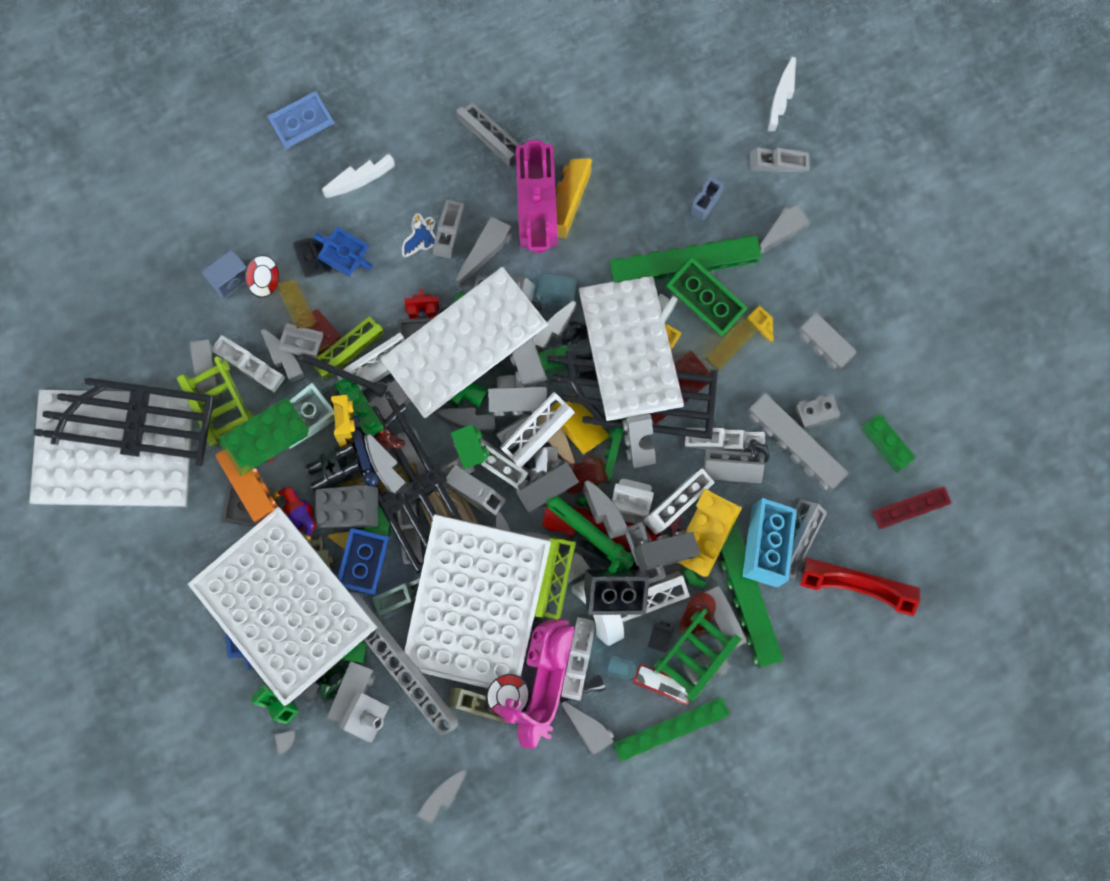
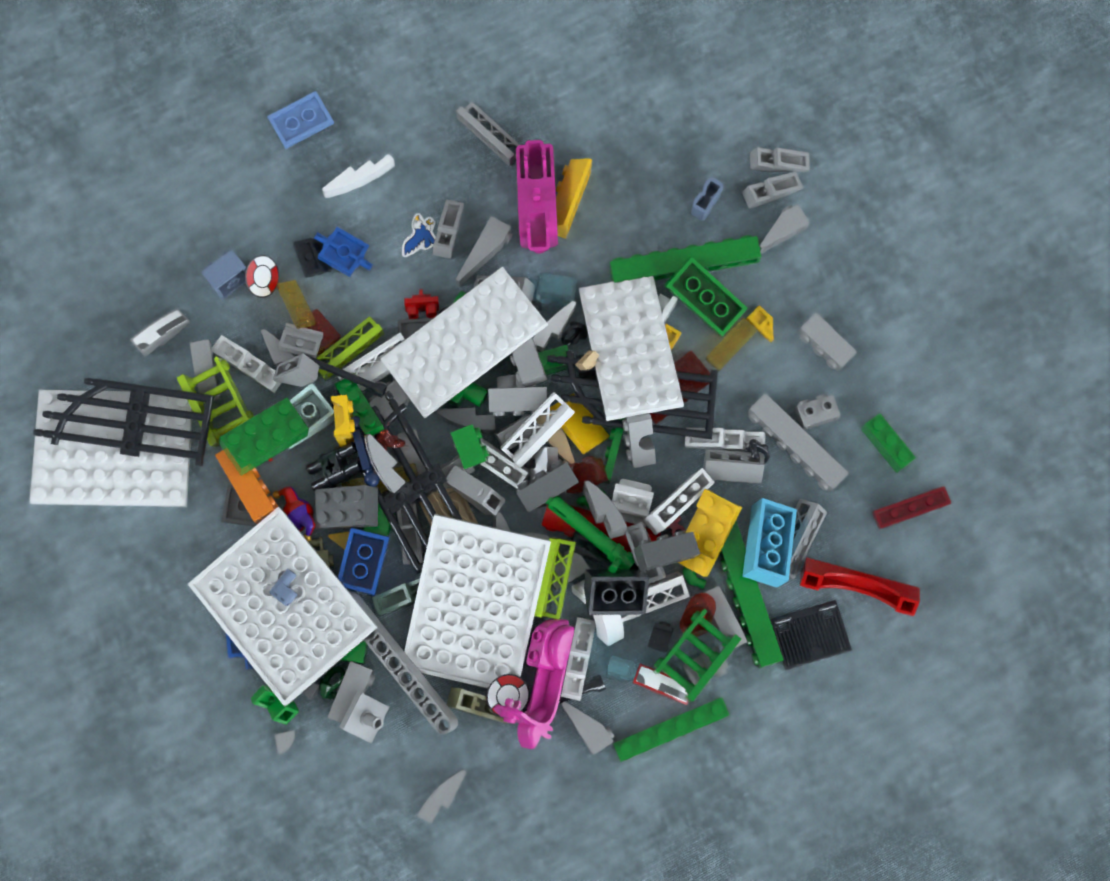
(159, 332): none -> slope
(281, 589): none -> sand blue piece
(297, 371): none -> light grey slope
(588, 361): none -> tan plate
(772, 189): none -> light grey slope
(784, 90): white slope -> none
(811, 635): none -> black window

